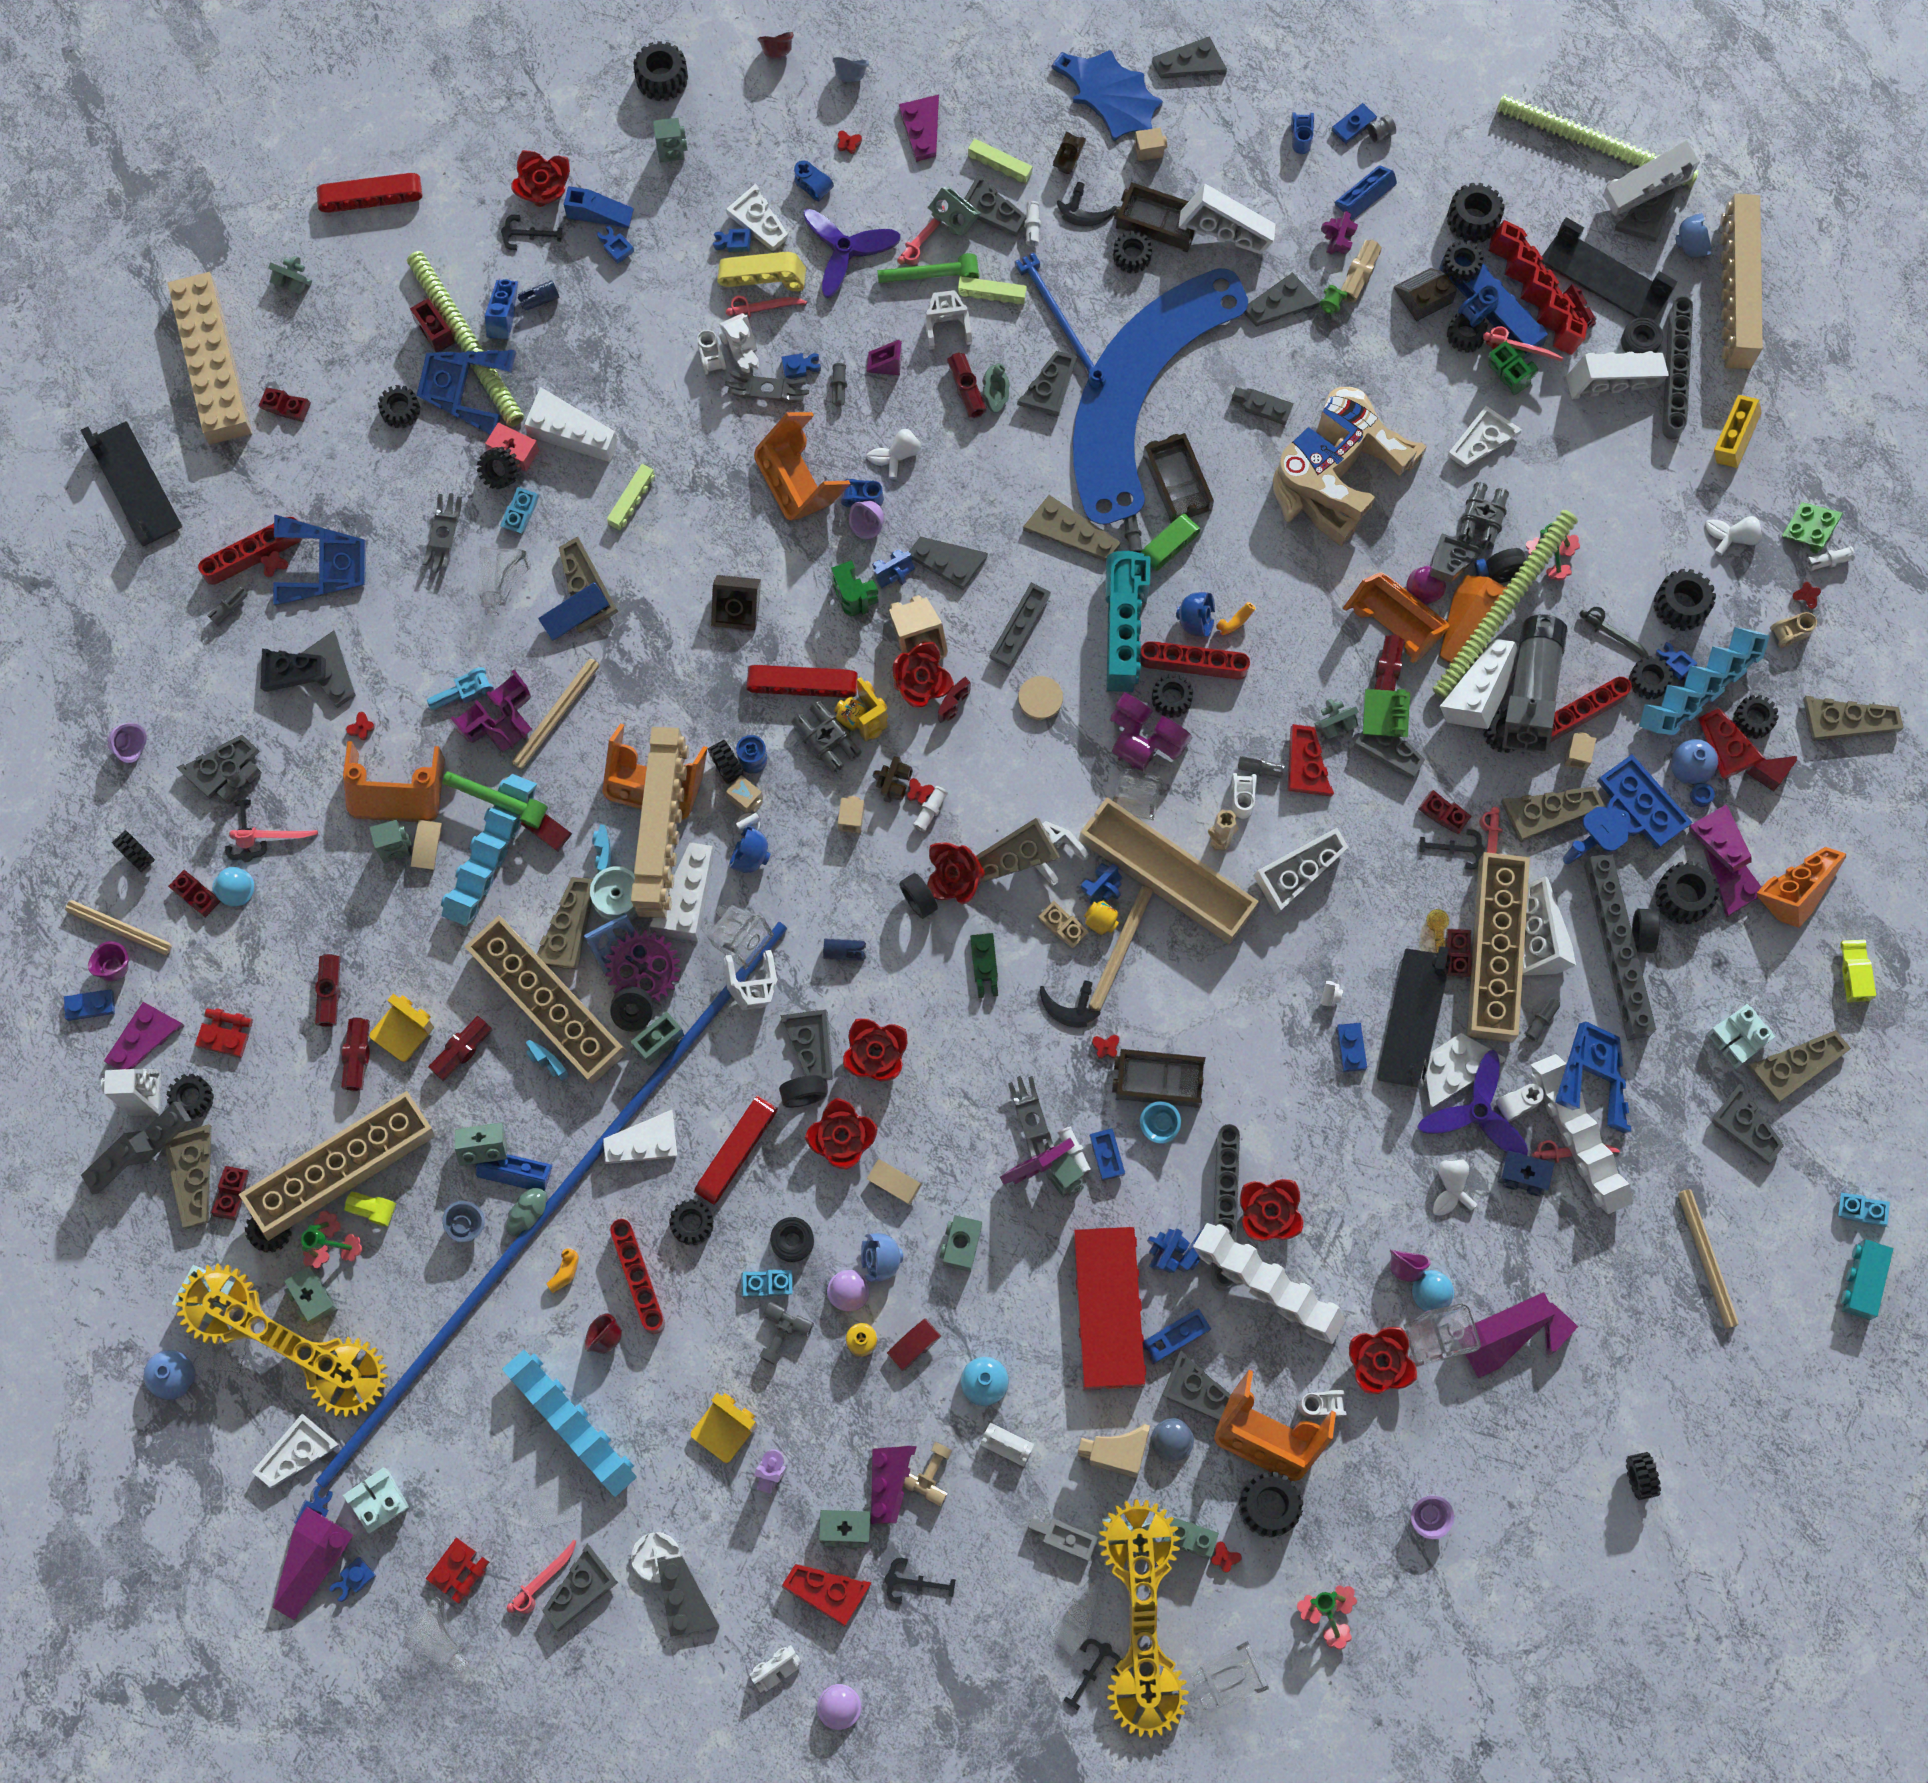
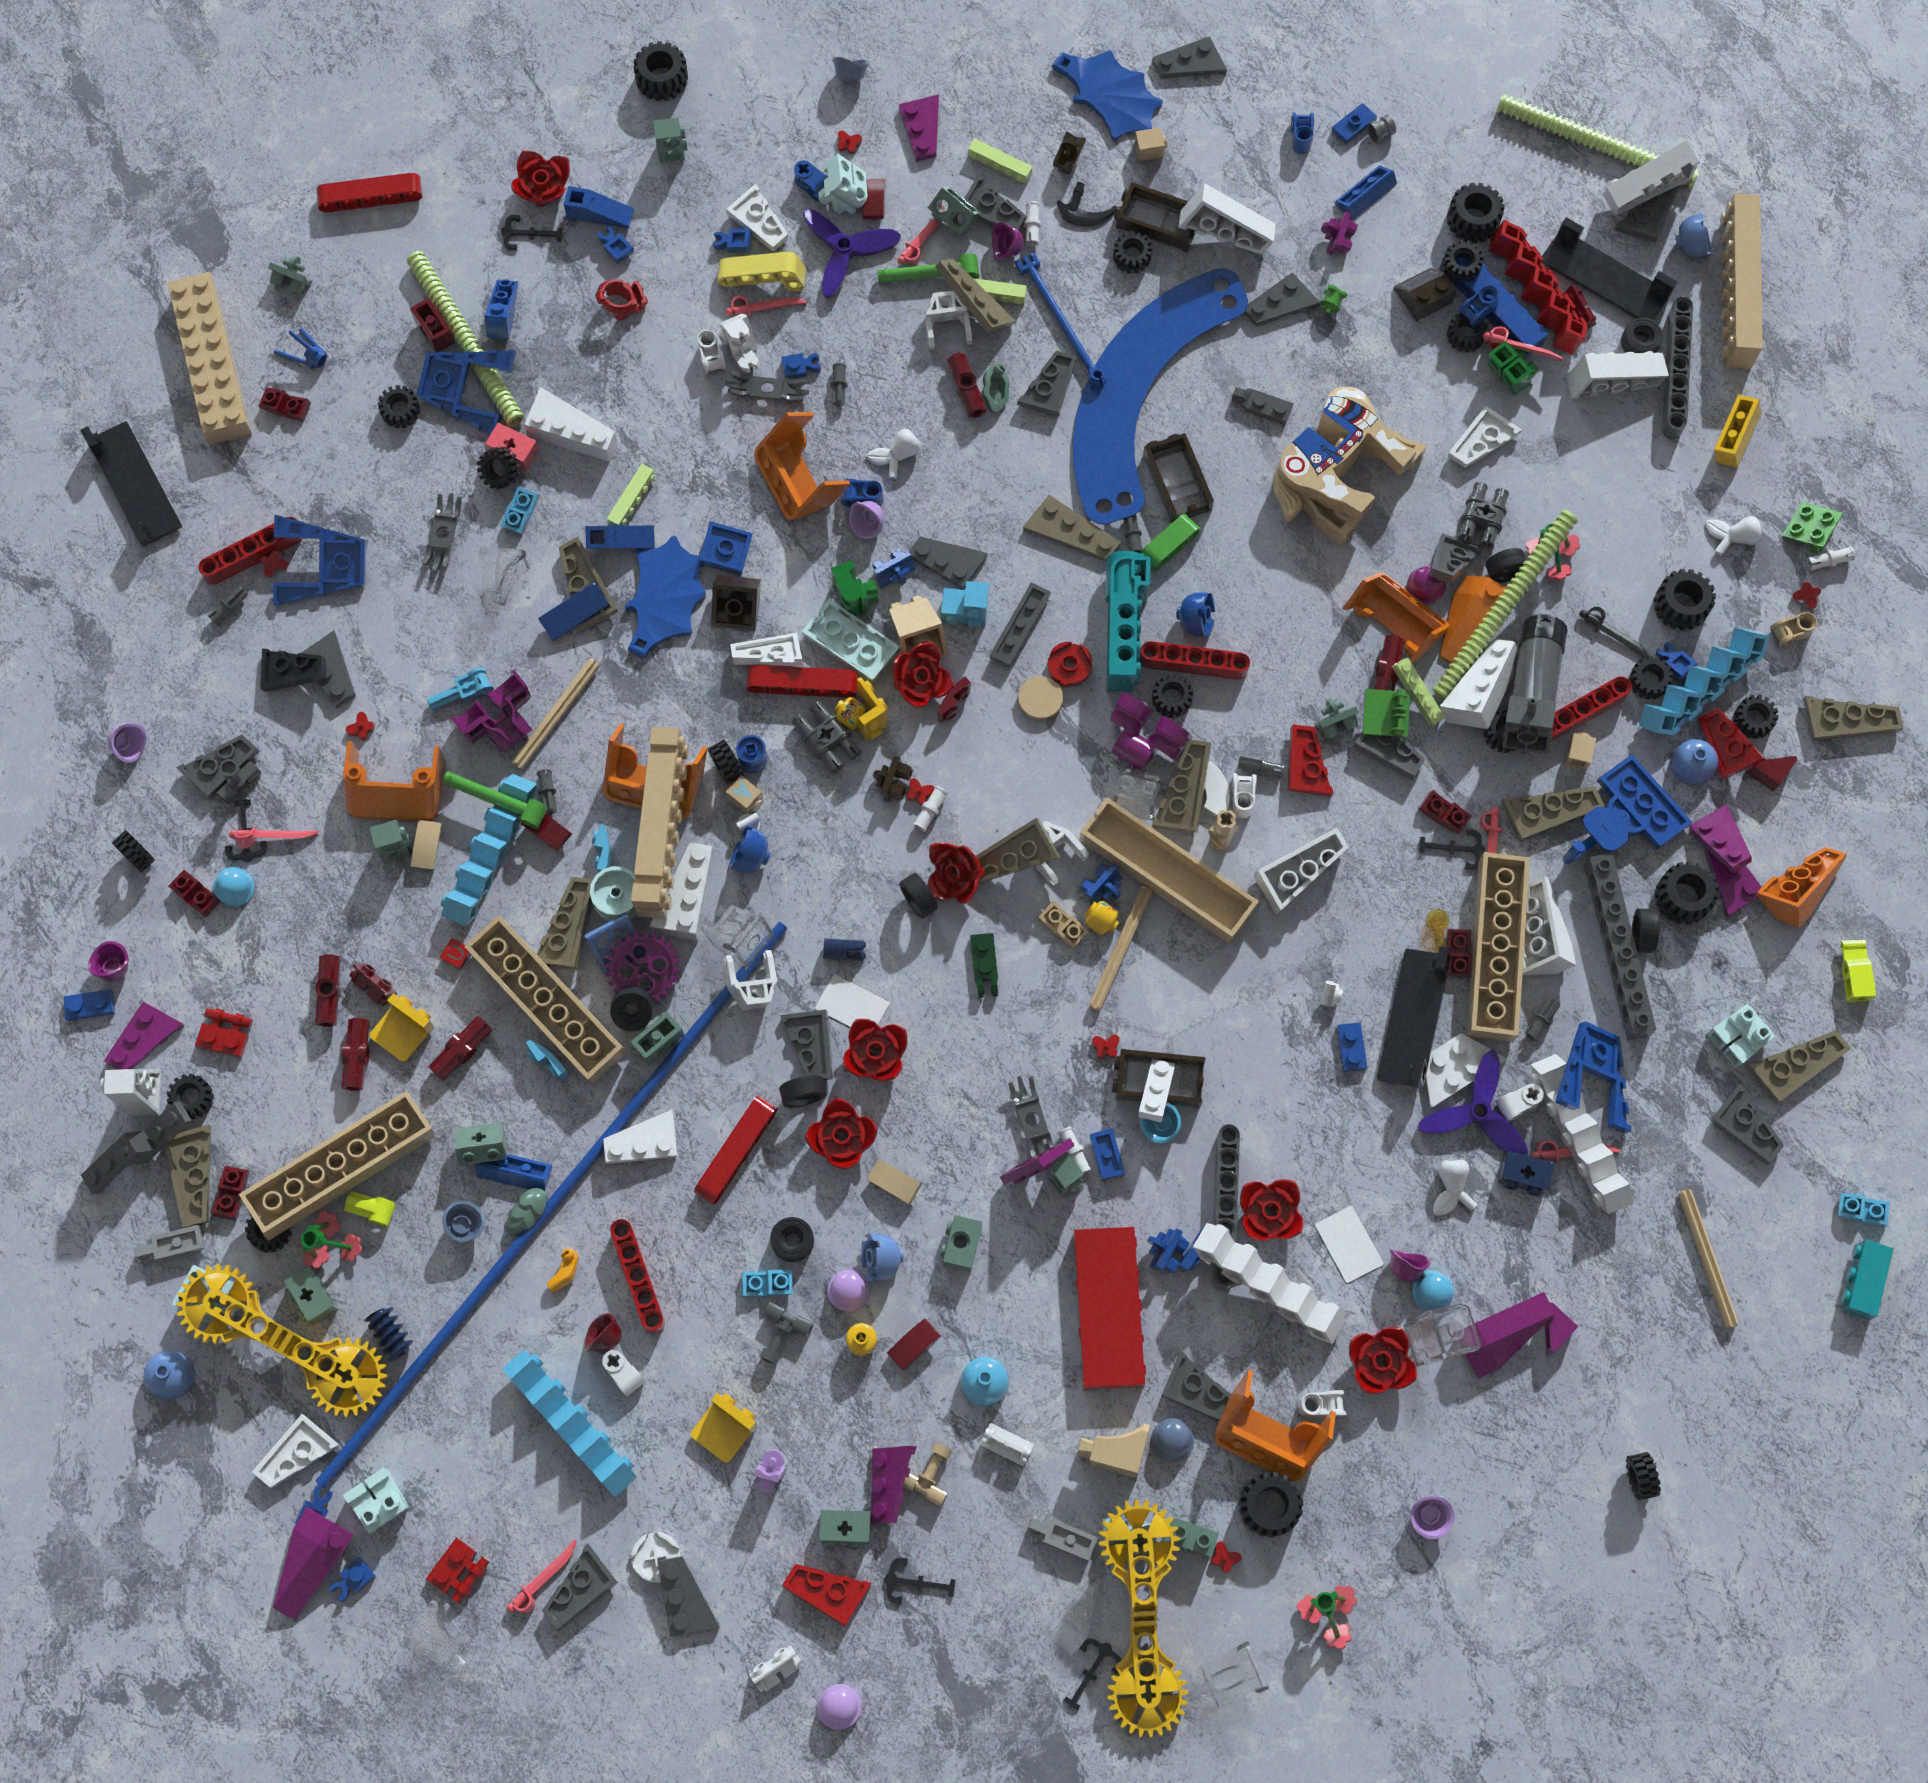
(118, 927): tan axle -> none
(171, 1244): none -> light grey hinge
(314, 354): none -> blue plant
(365, 976): none -> dark red hinge
(389, 1333): none -> dark blue piece
(455, 954): none -> red tile
(538, 295): dark blue hinge -> none
(547, 790): none -> dark grey axle
(619, 537): none -> blue slope
(624, 1375): none -> white piece
(632, 293): none -> red piece
(665, 595): none -> blue animal
(699, 1234): black tyre -> none
(725, 548): none -> blue tile
(773, 651): none -> white wing
(776, 46): dark red helmet -> none
(843, 185): none -> light aqua hips
(850, 642): none -> light aqua piece
(850, 1002): none -> white sticker
(851, 814): tan brick -> none
(875, 204): none -> dark red slope
(886, 359): magenta slope -> none
(966, 605): none -> medium azure brick
(976, 299): none -> dark tan wing
(1006, 241): none -> magenta helmet
(1069, 676): none -> red plate
(1071, 1017): black piece -> none
(1156, 1090): none -> white plate
(1177, 1335): blue plate -> none
(1185, 792): none -> dark tan wing
(1216, 791): none -> white tile
(1237, 620): light orange arm -> none
(1349, 1244): none -> white sticker
(1361, 270): tan piece -> none
(1418, 691): none -> yellowish green piece
(1481, 568): blue tile -> none
(1702, 795): blue tile -> none

